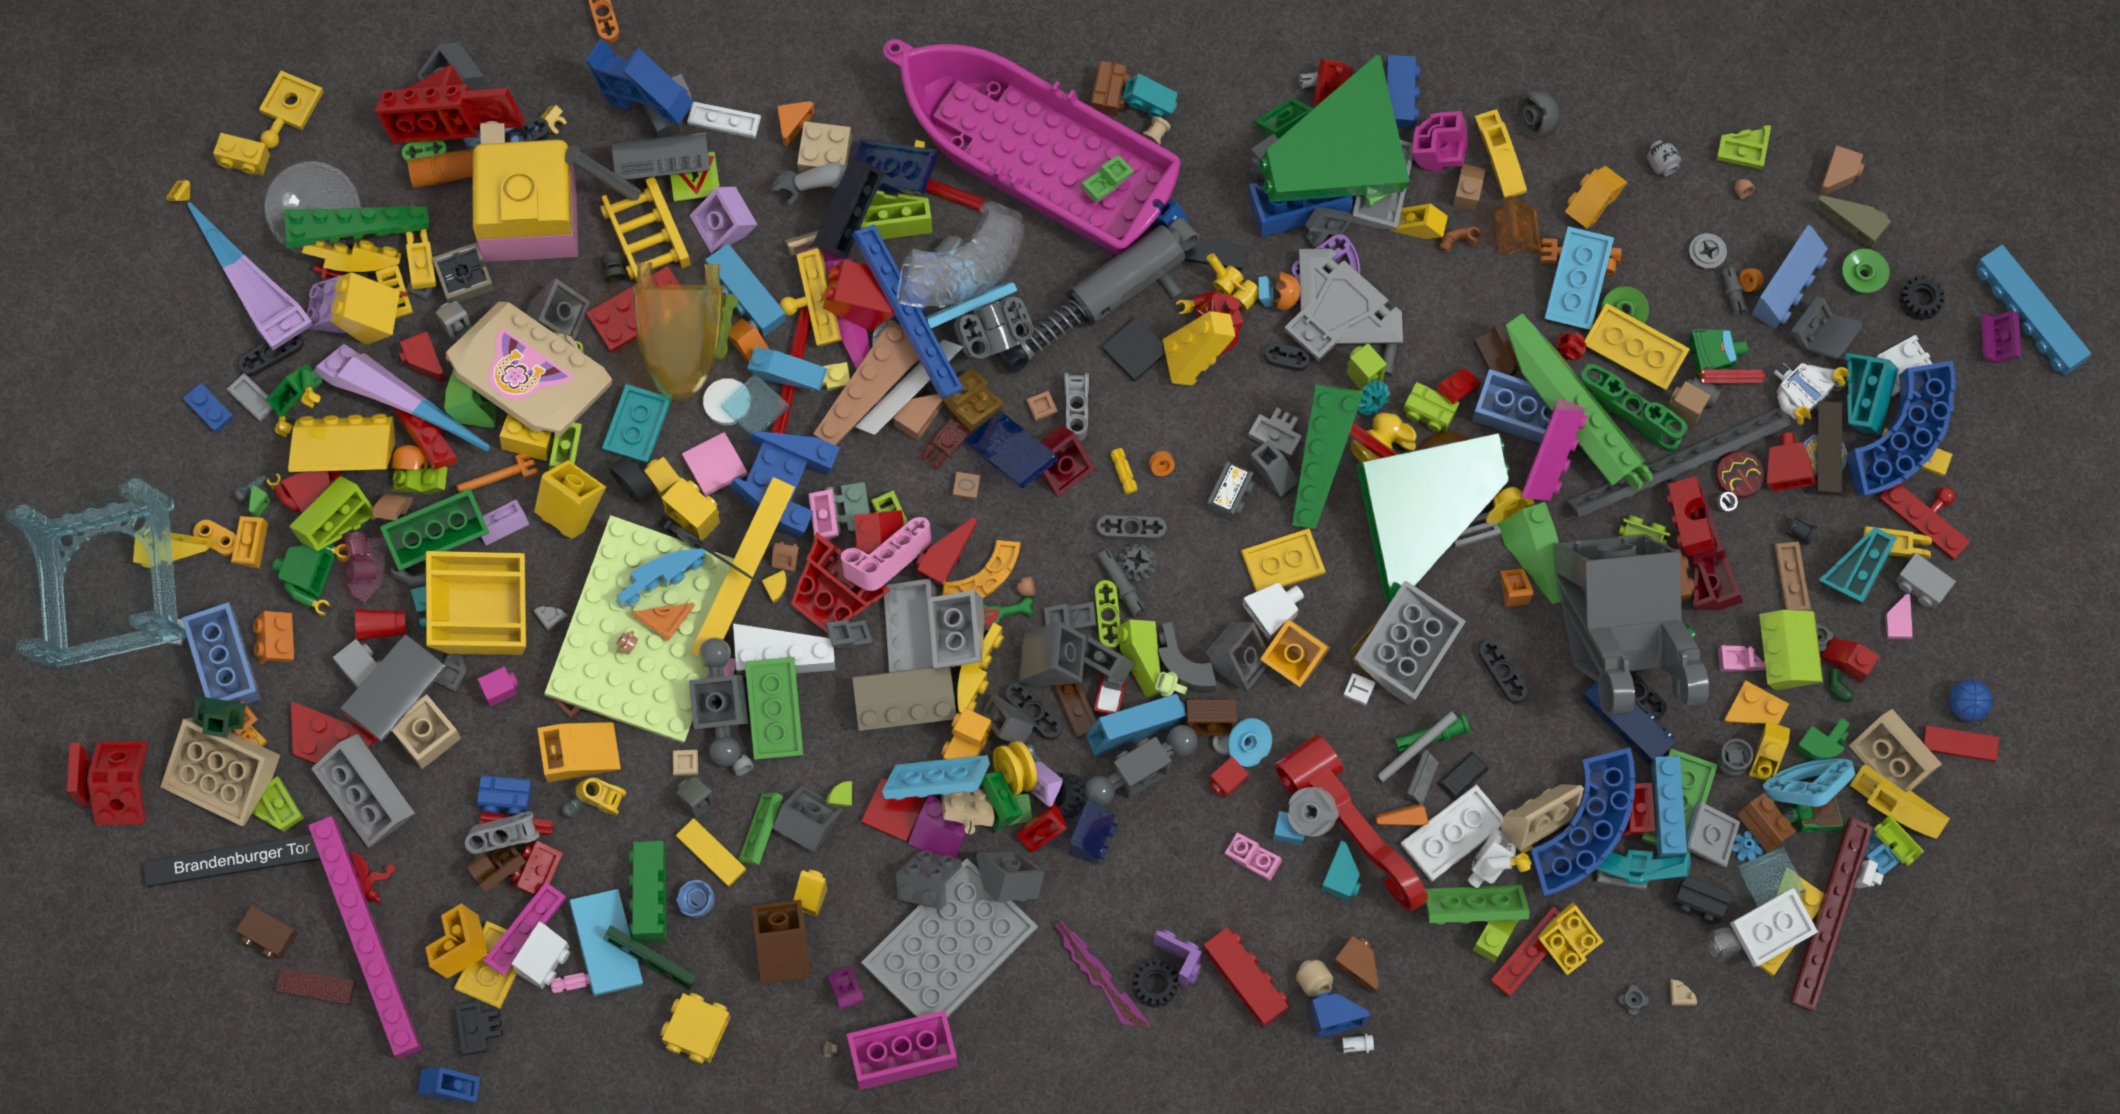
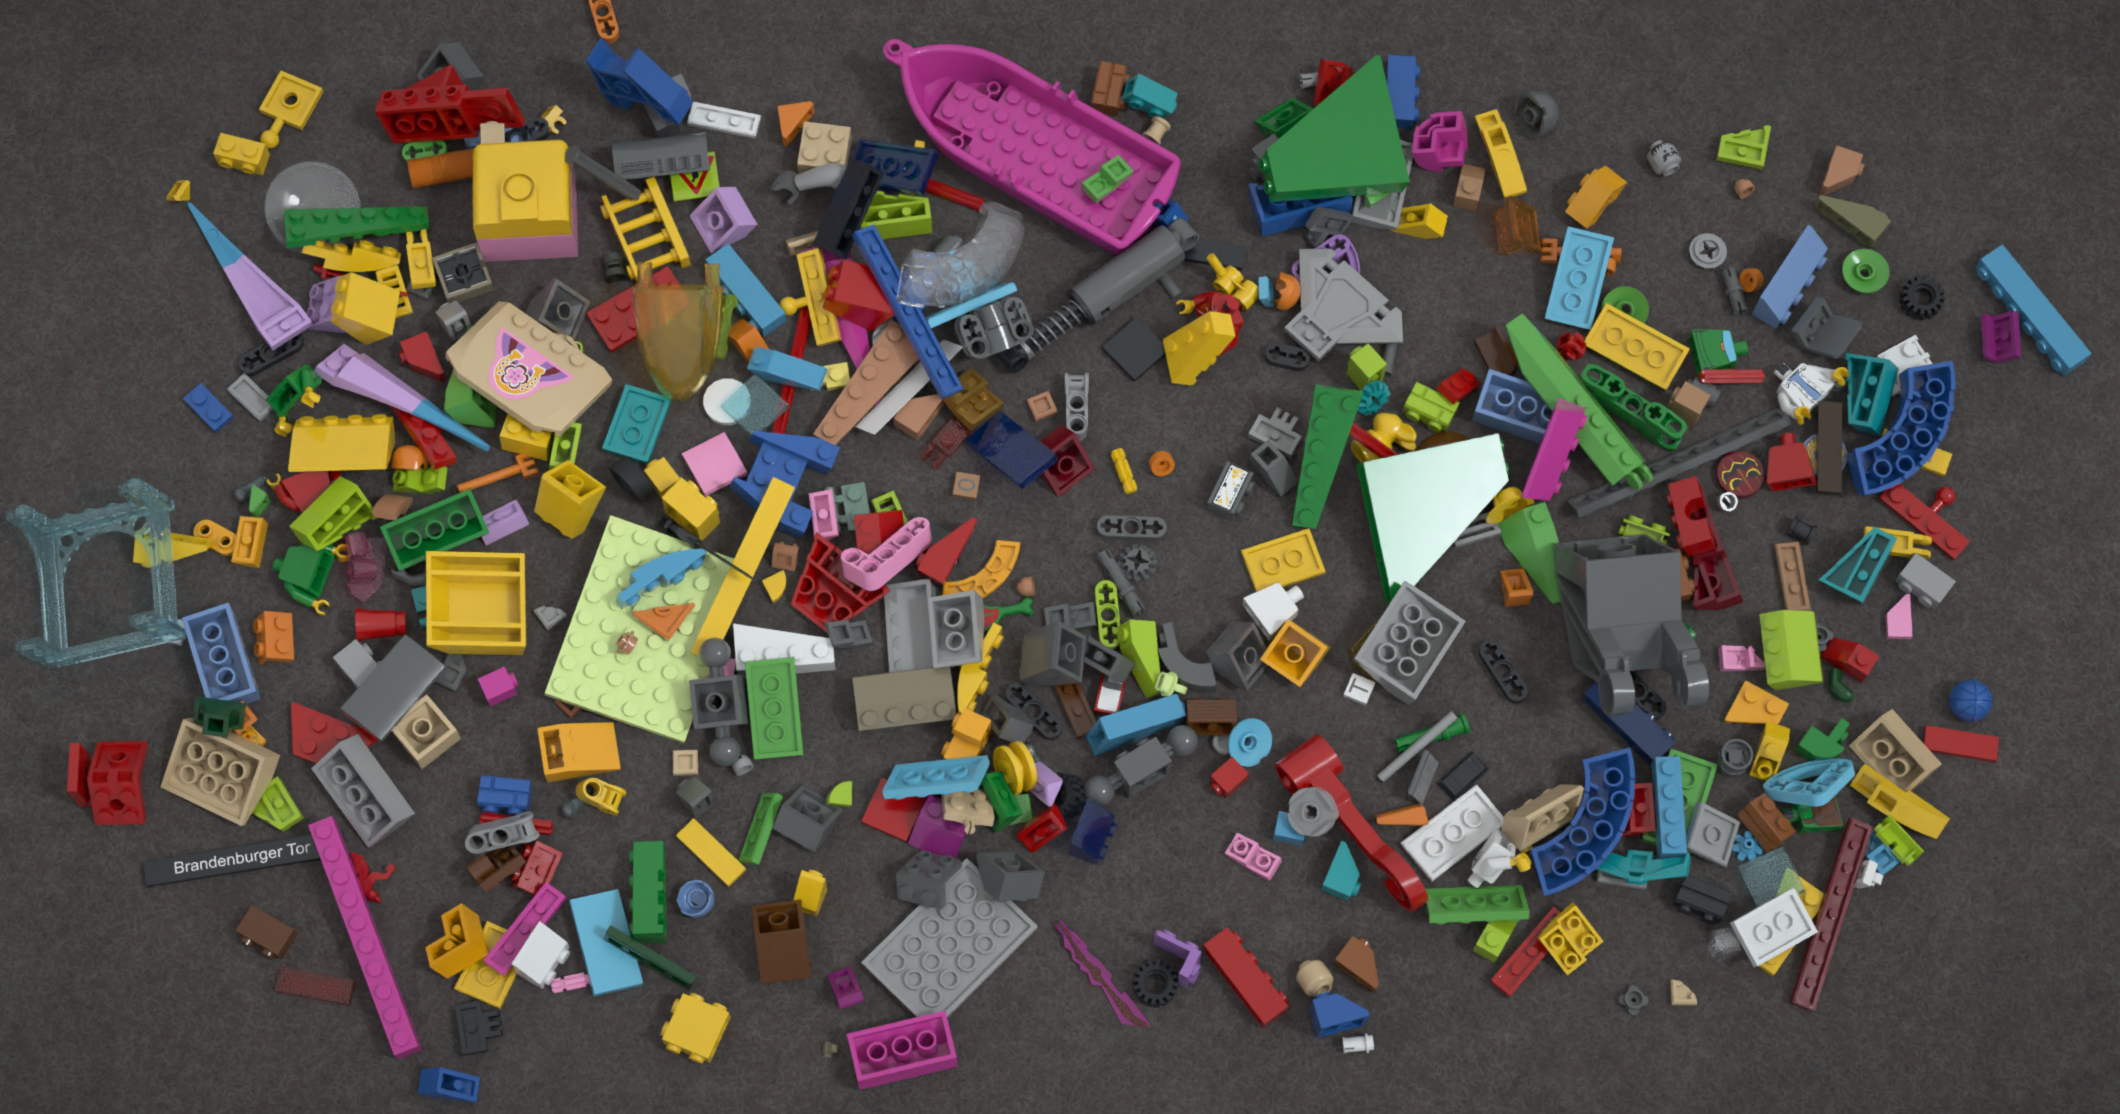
(1452, 236): dark orange piece -> none

